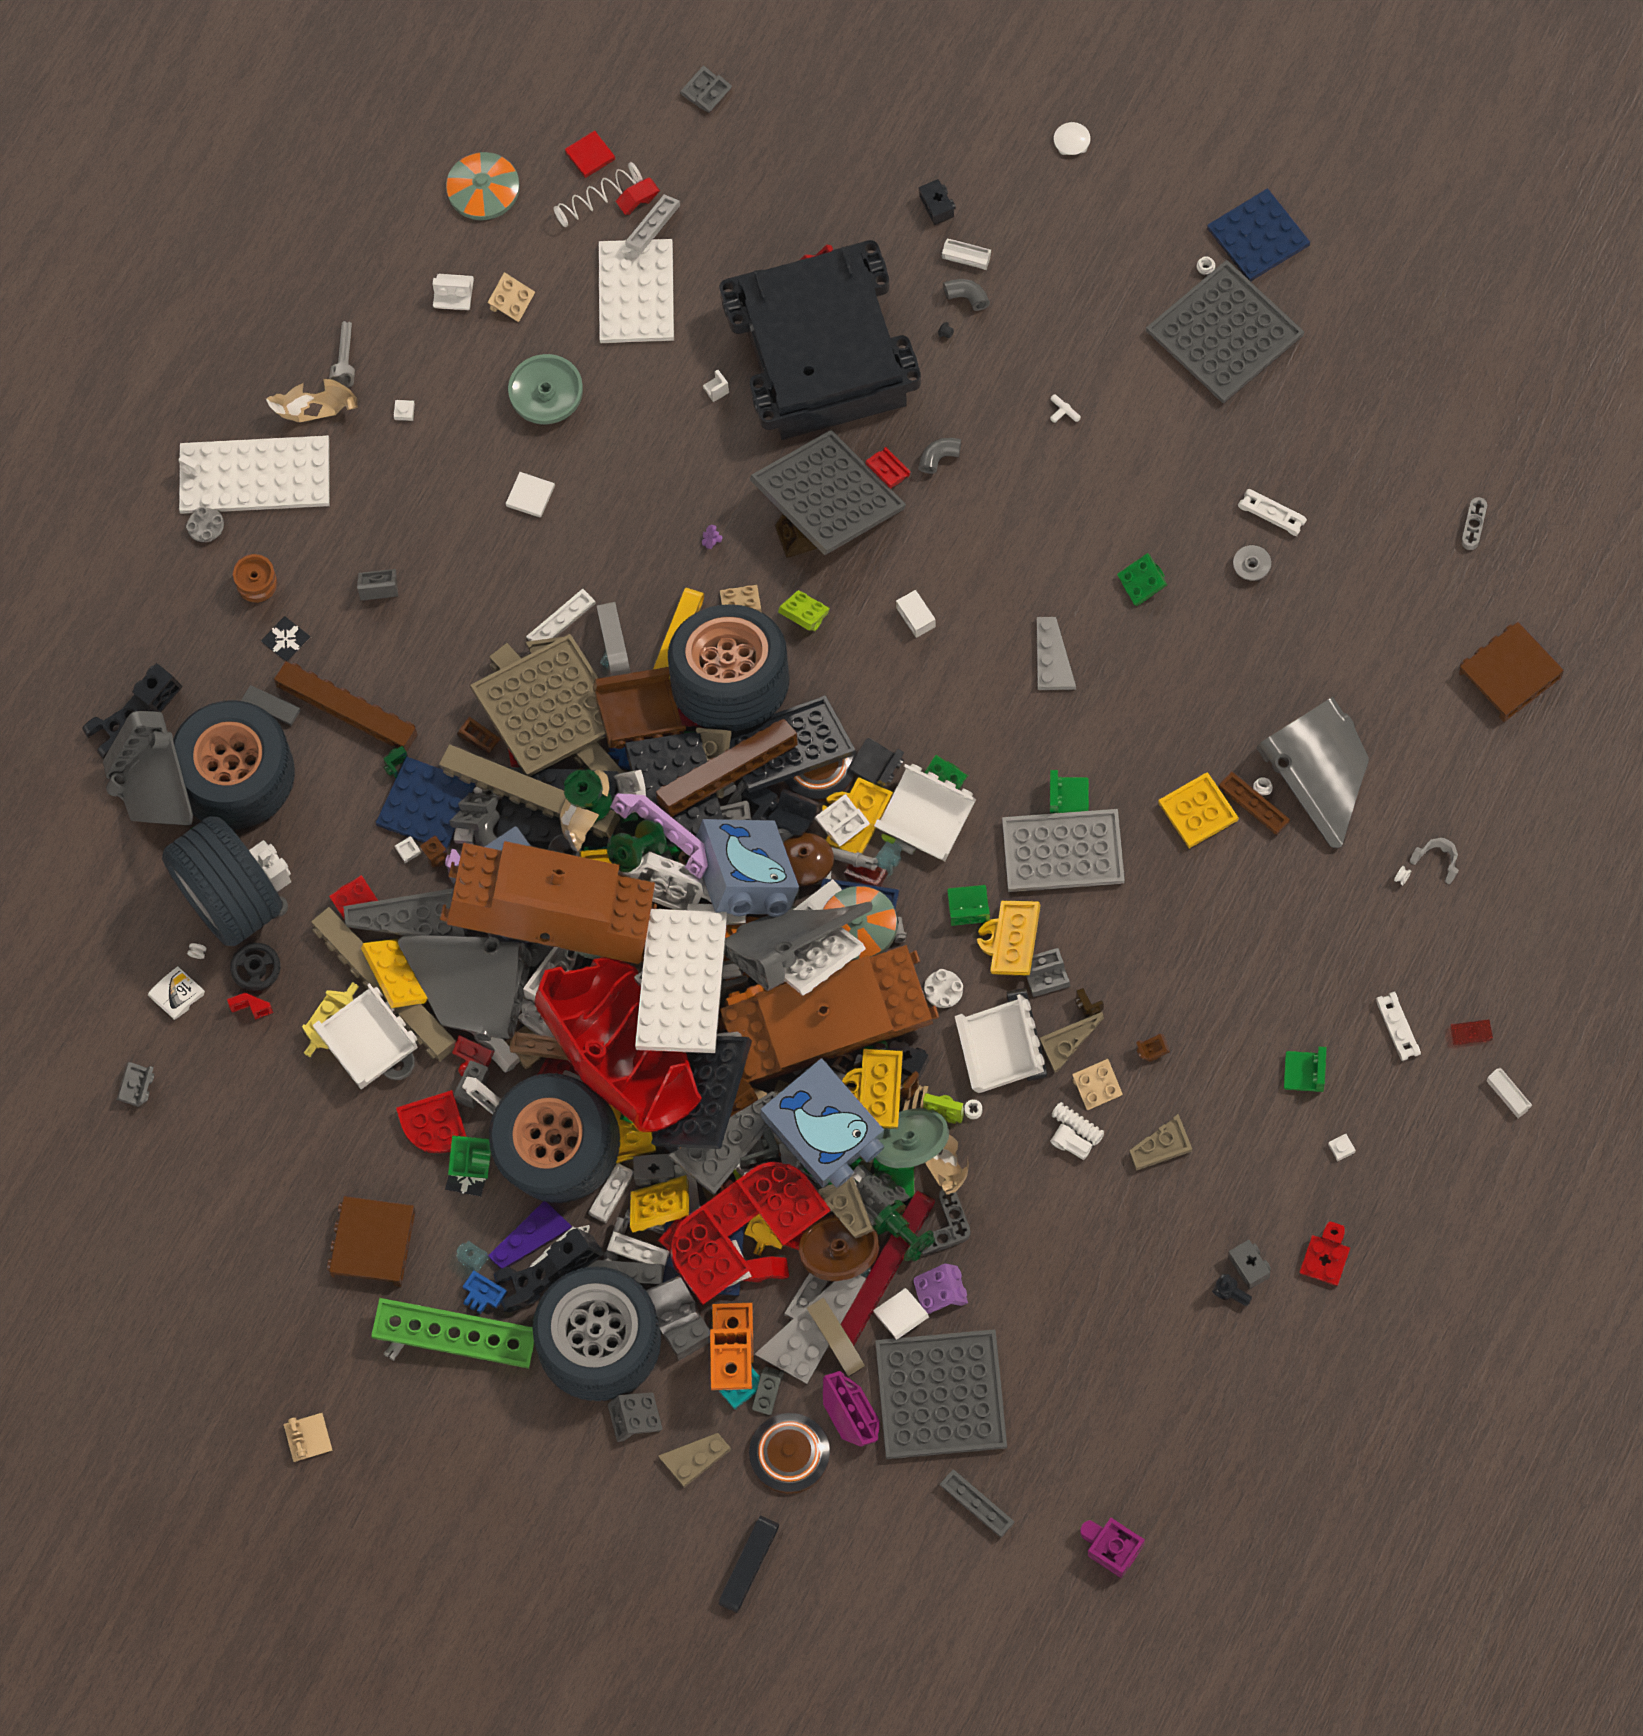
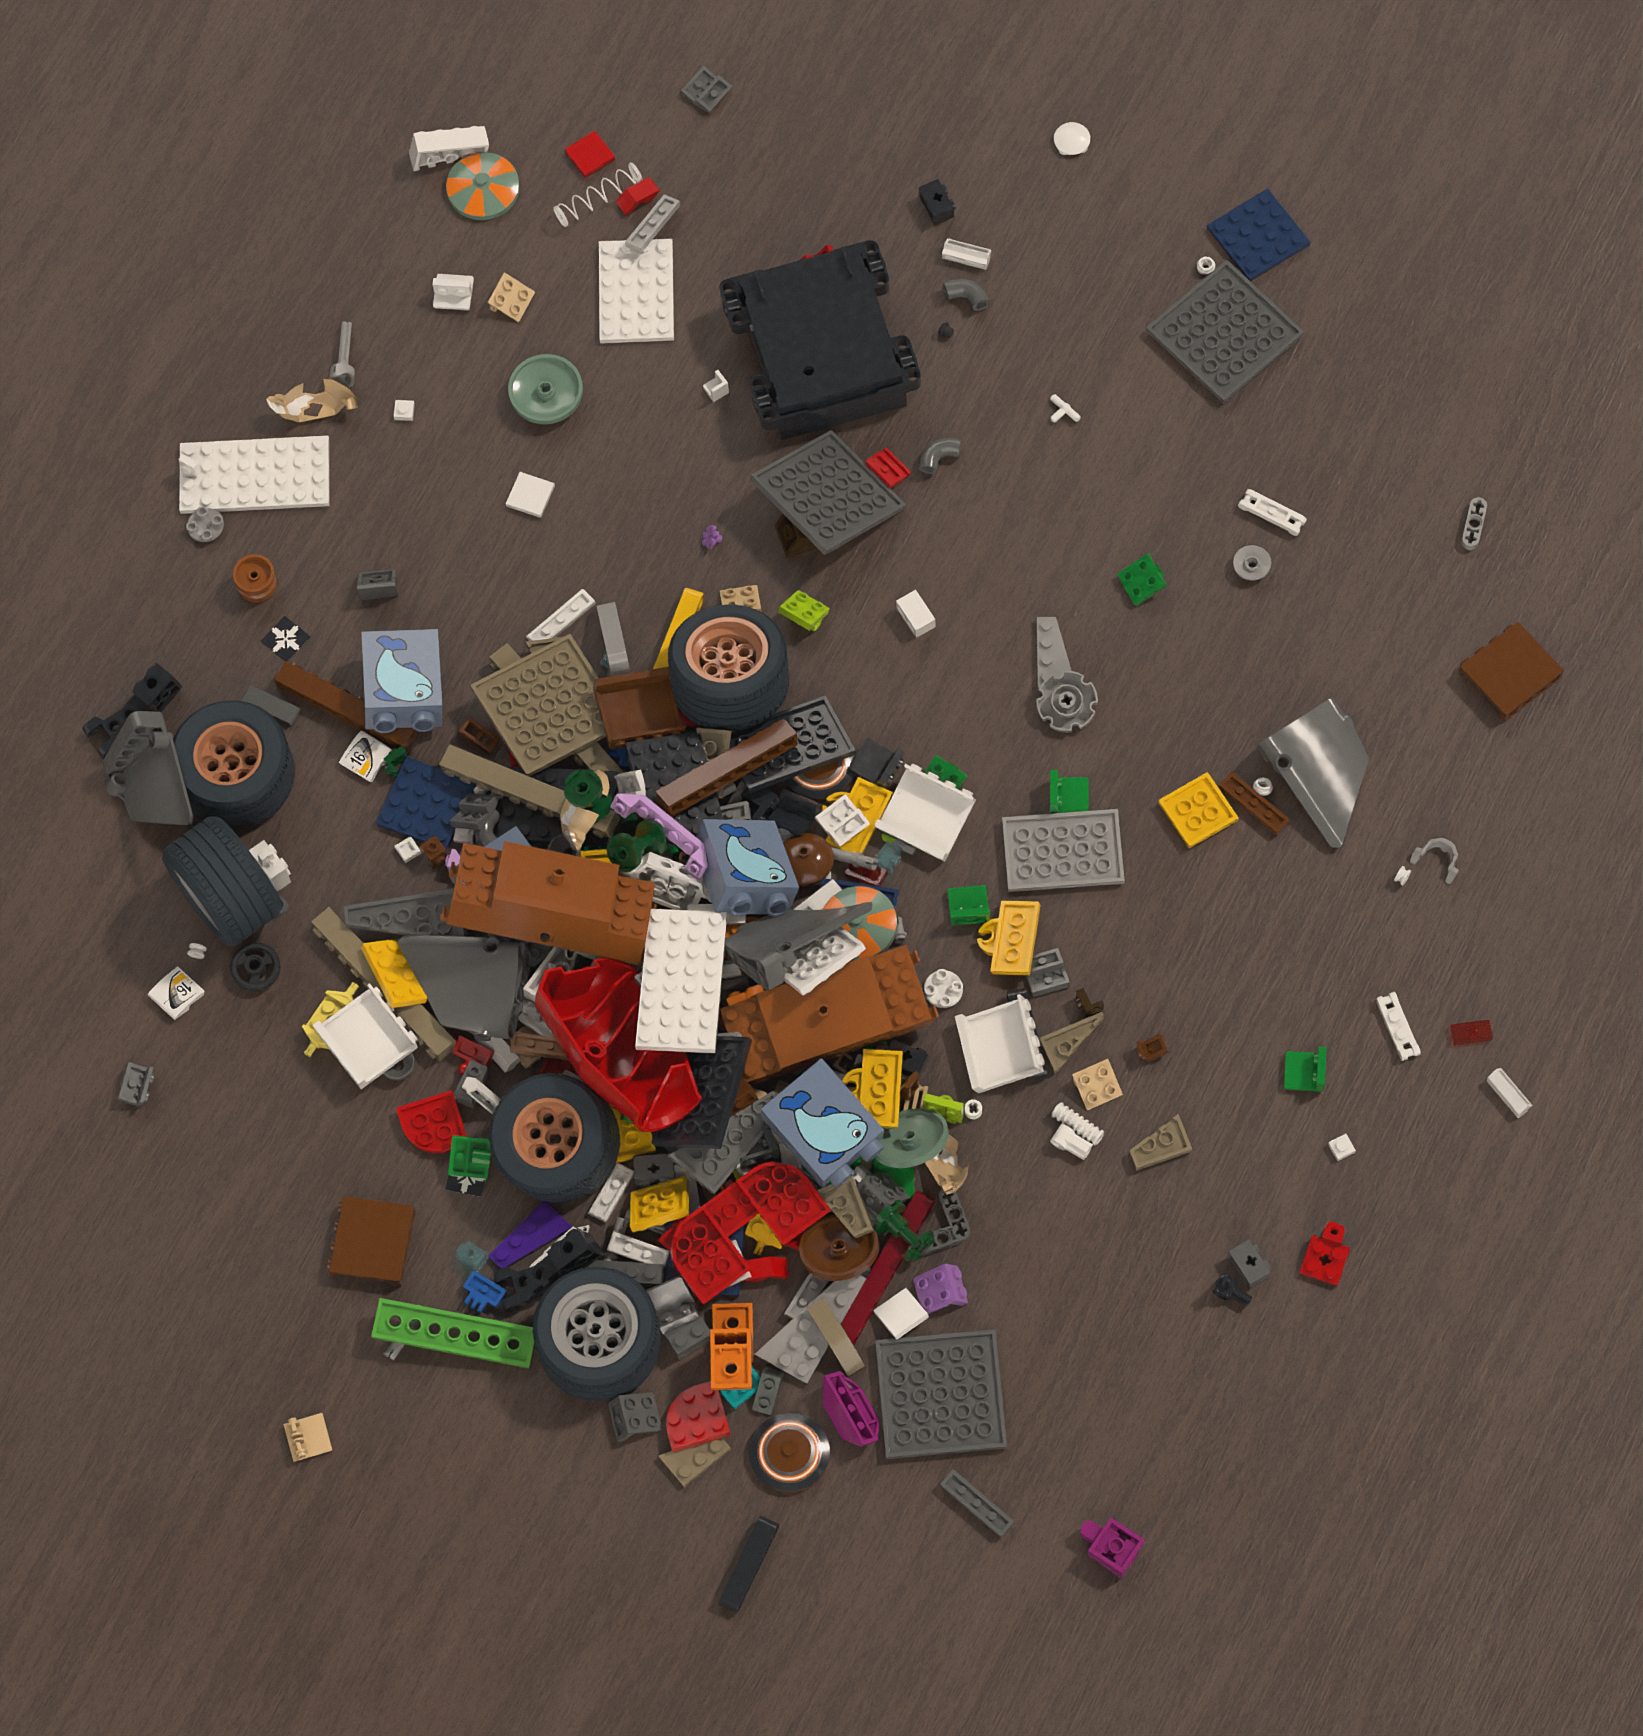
(258, 1006): red slope -> none
(352, 893): red plate -> none
(365, 756): none -> slope
(401, 680): none -> sand blue brick
(446, 145): none -> white wedge
(696, 1418): none -> red plate
(1052, 705): none -> light grey piece

